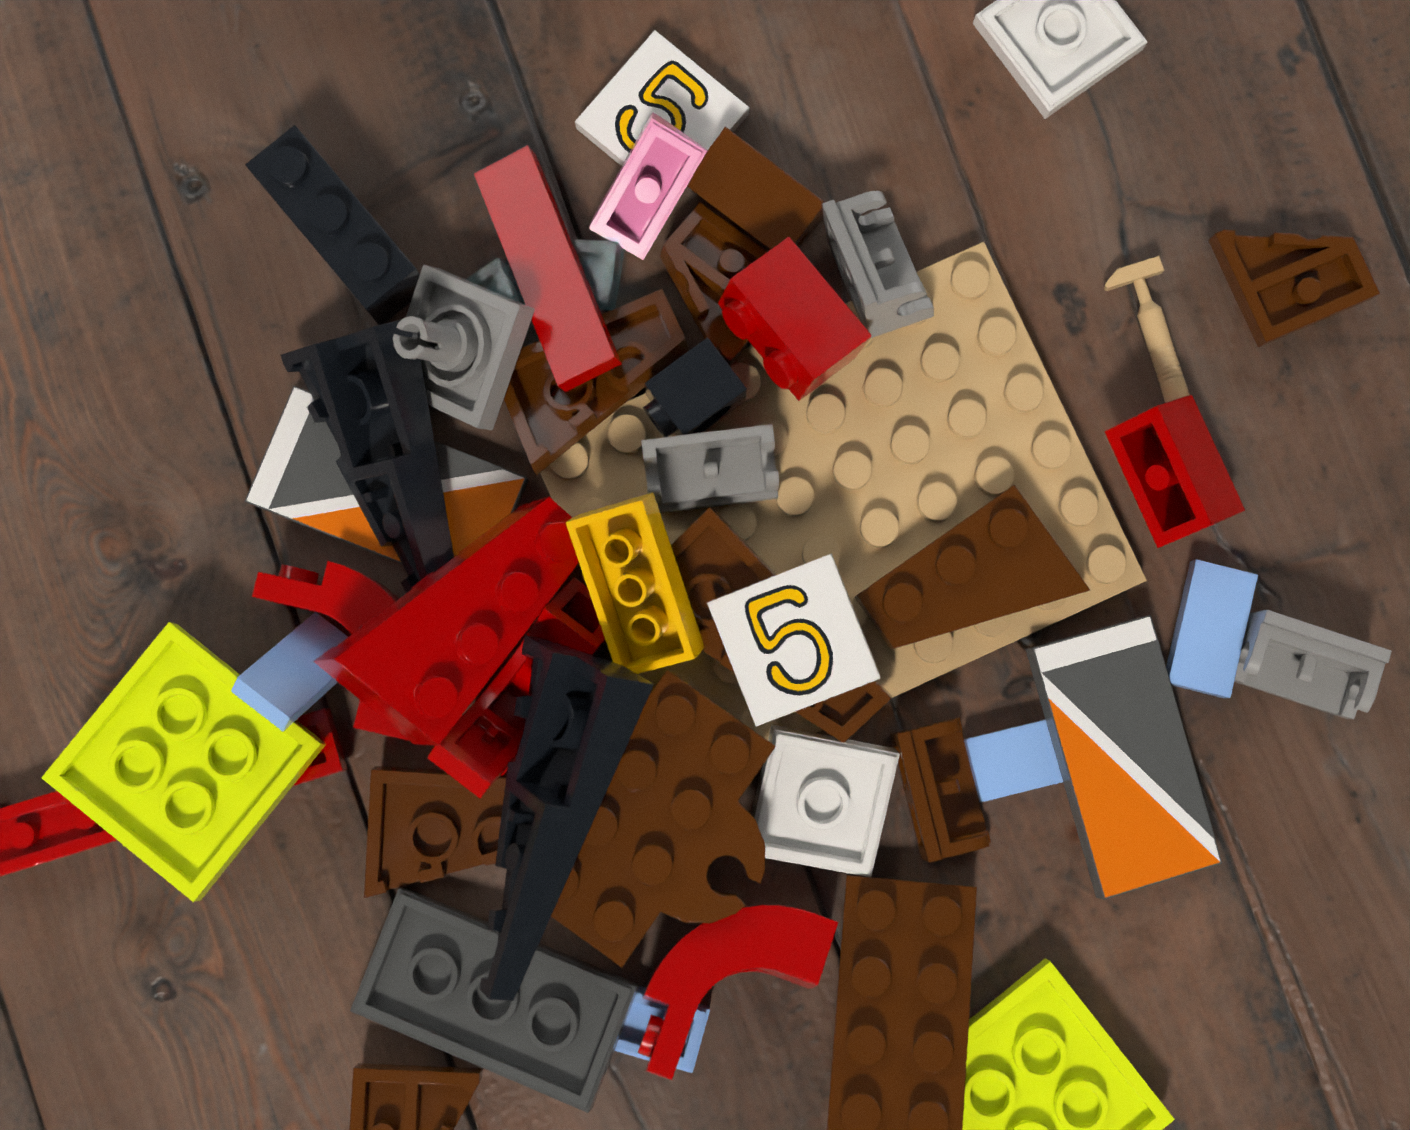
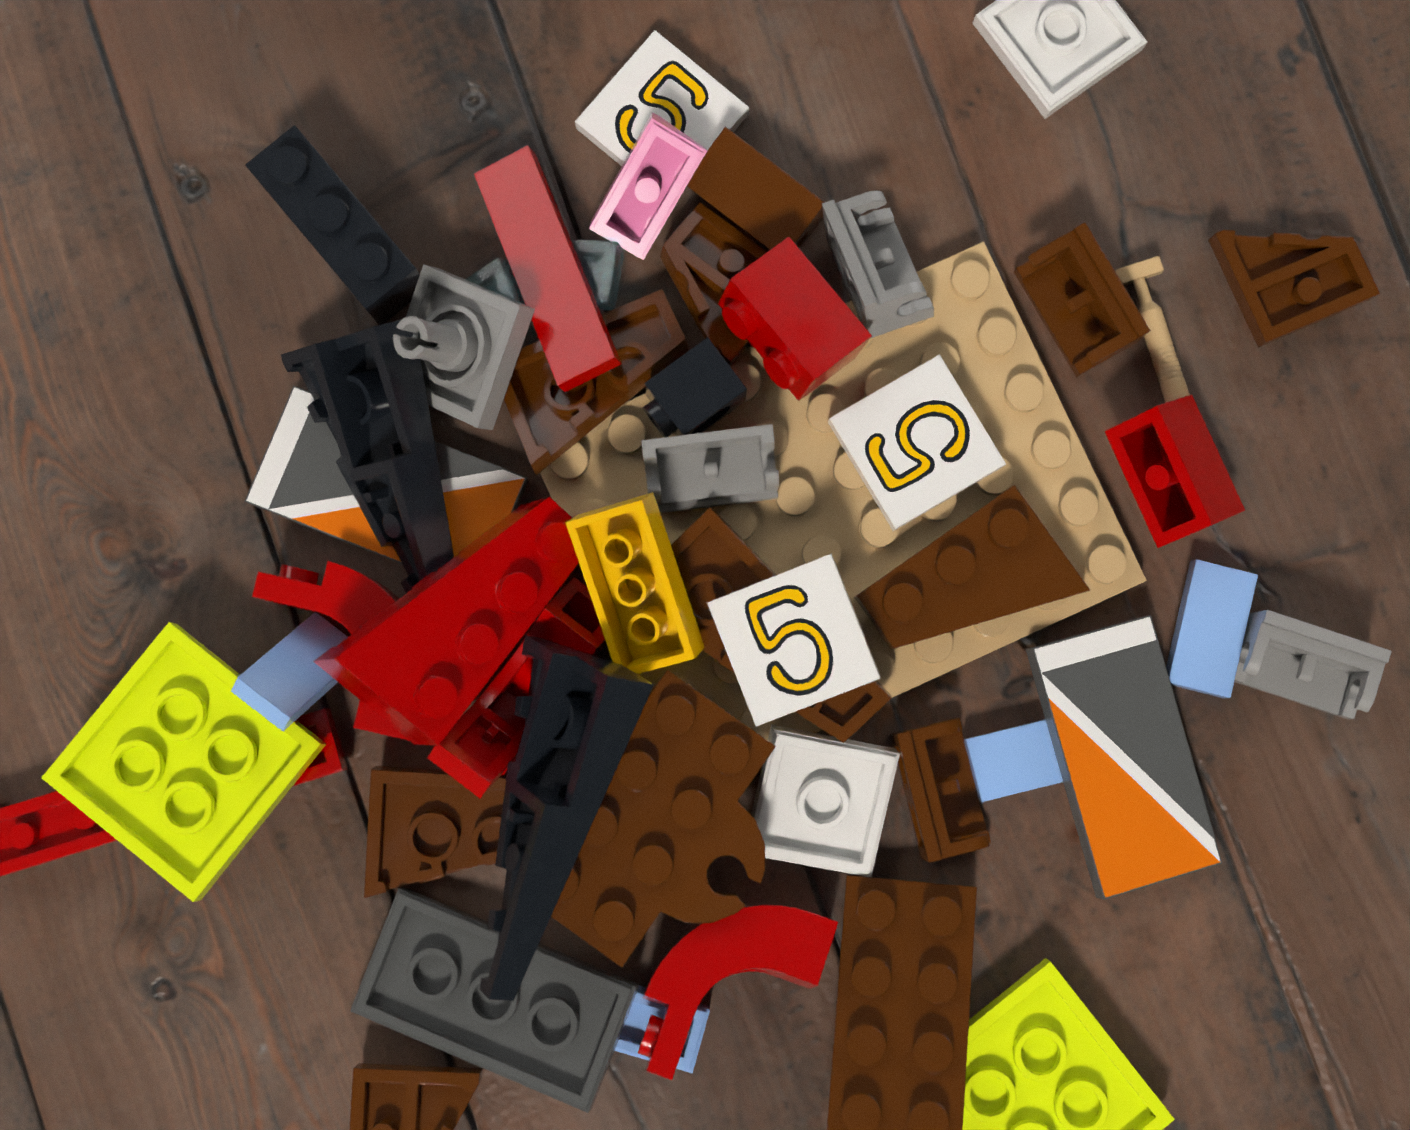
(916, 442): none -> white tile
(1081, 300): none -> reddish brown hinge

